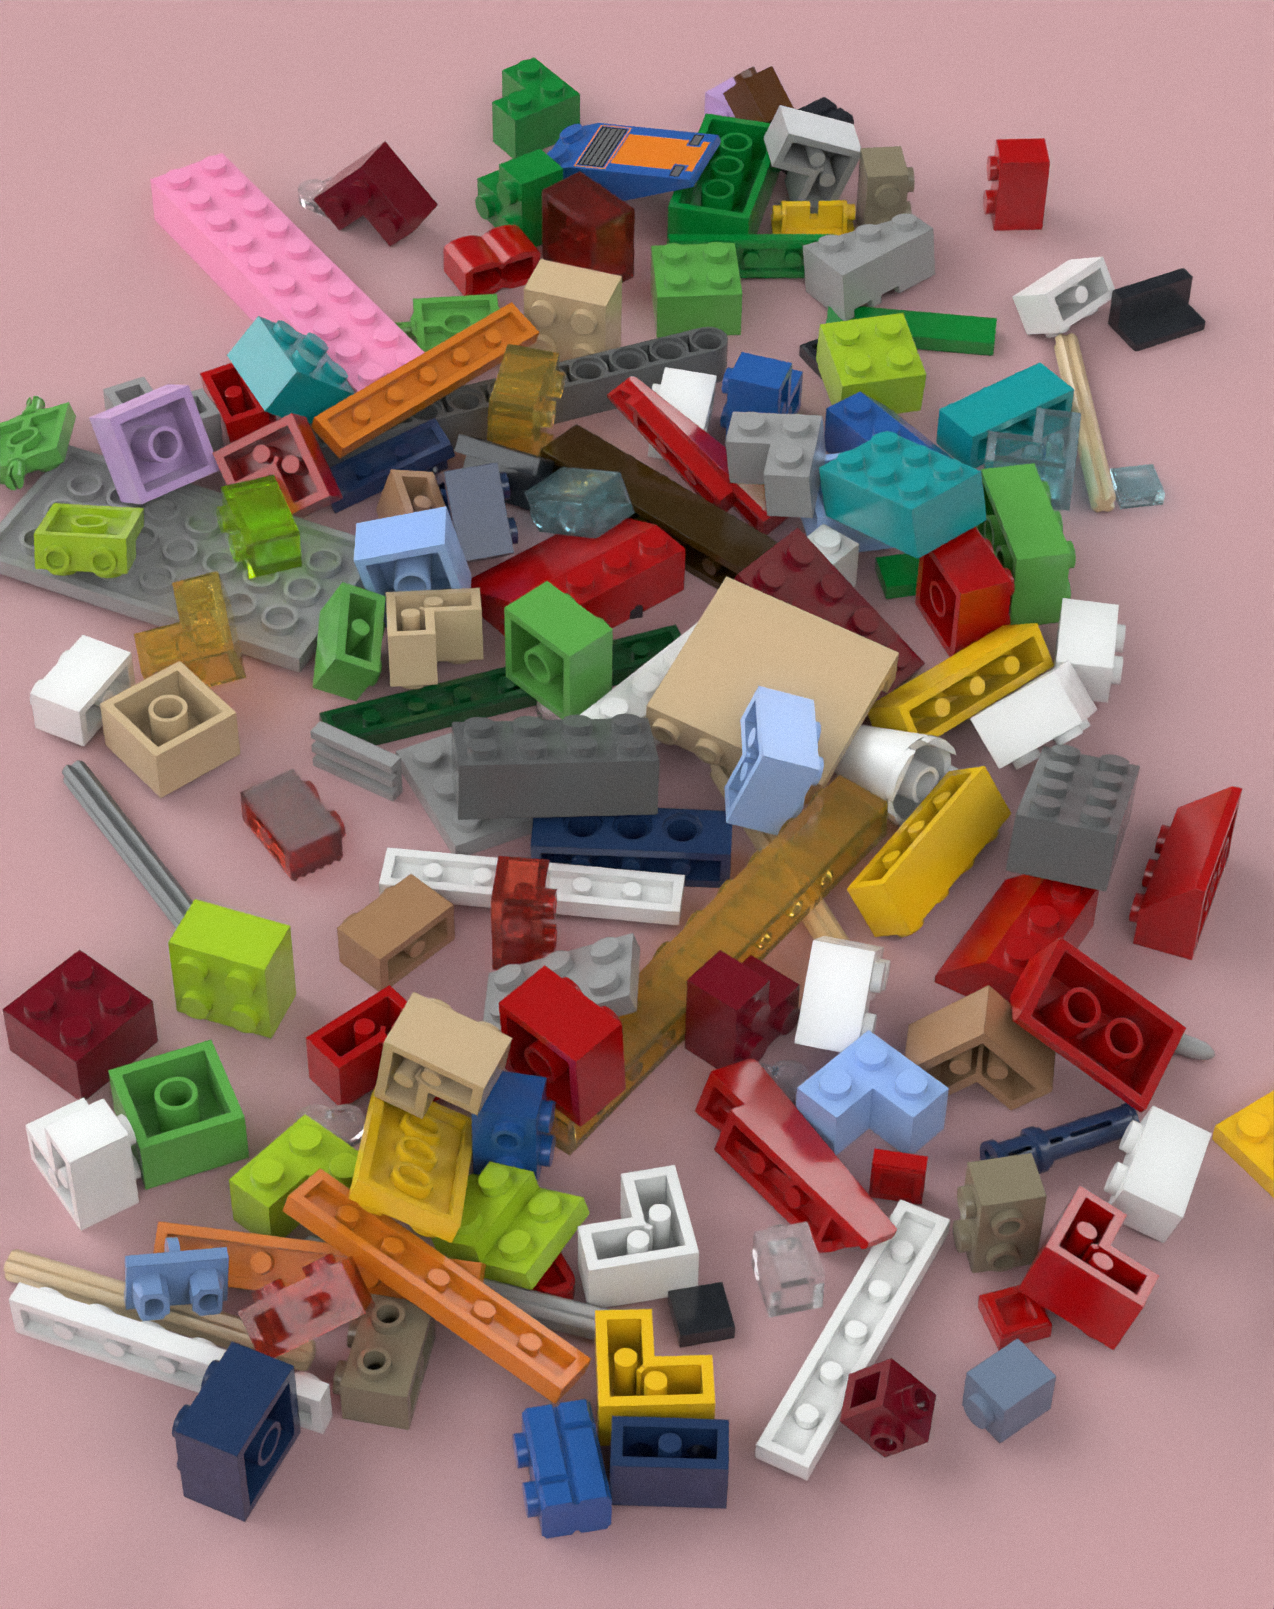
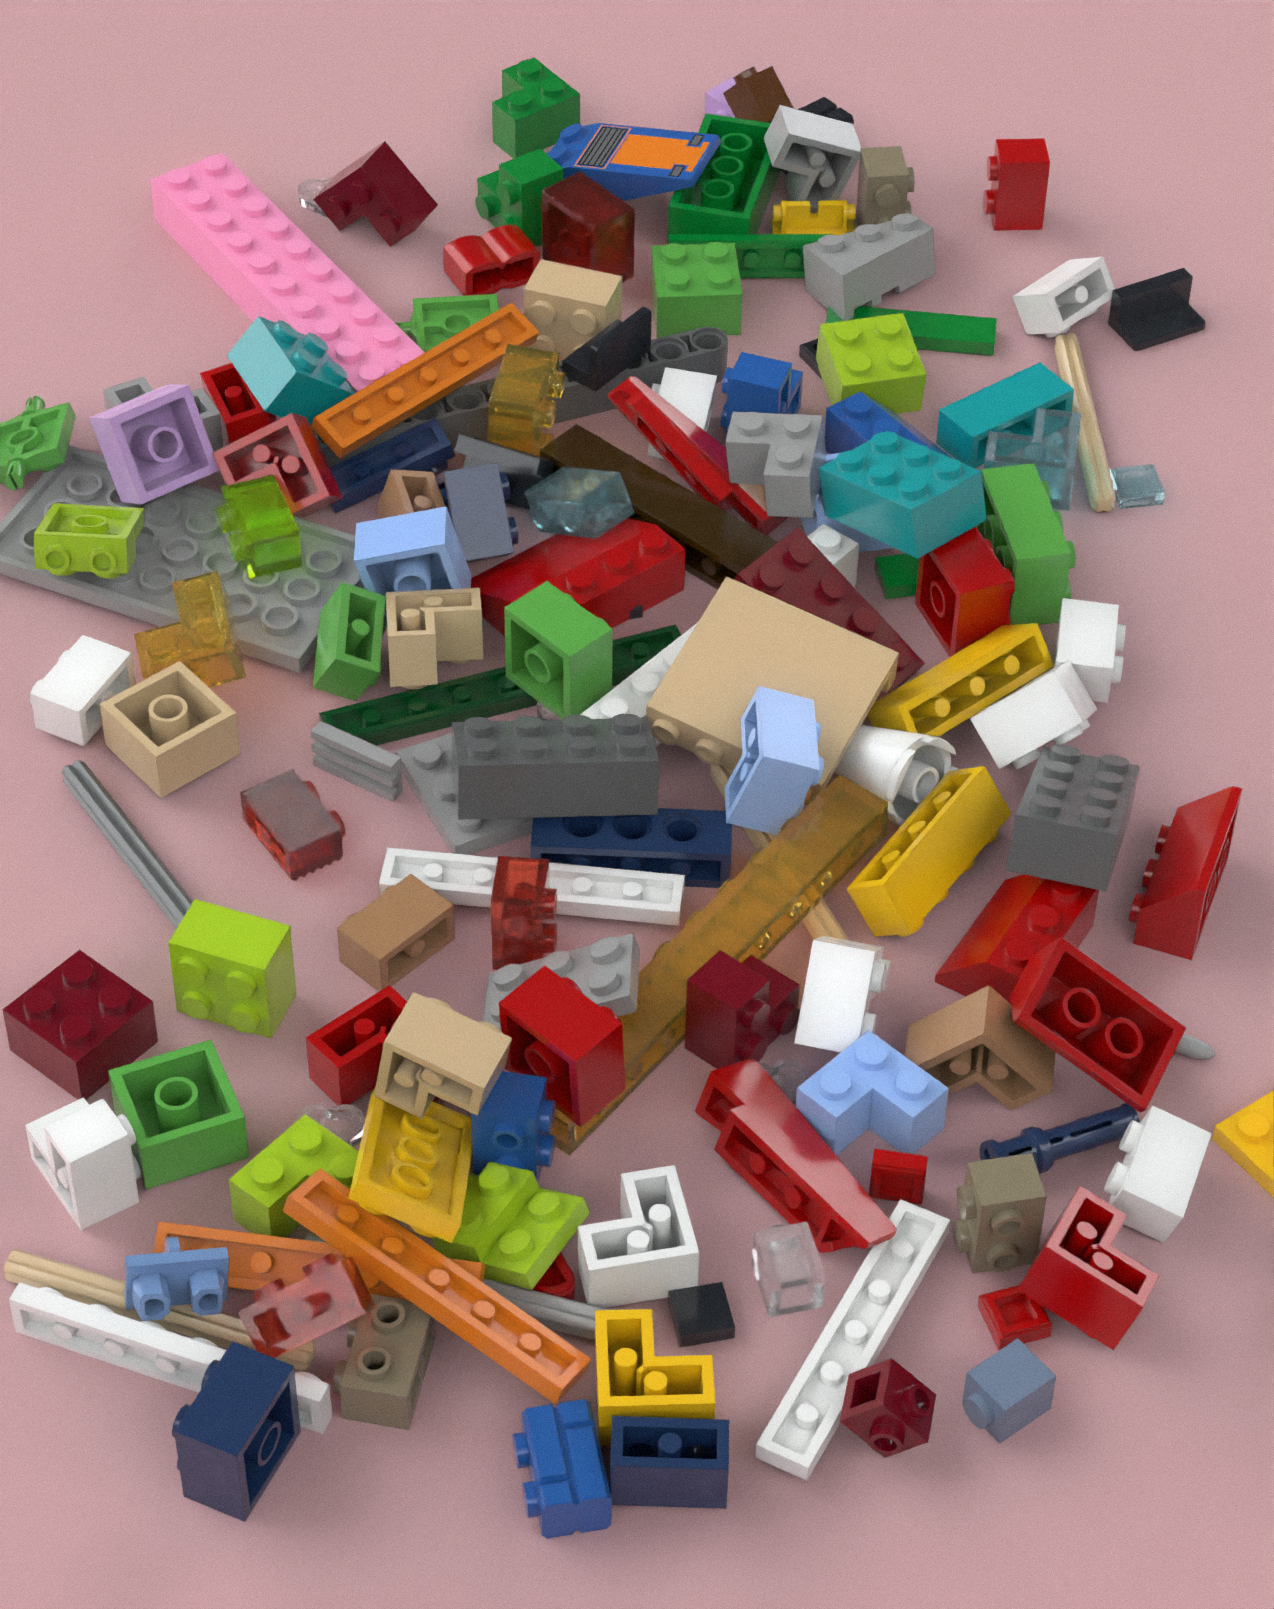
(610, 351): none -> black panel

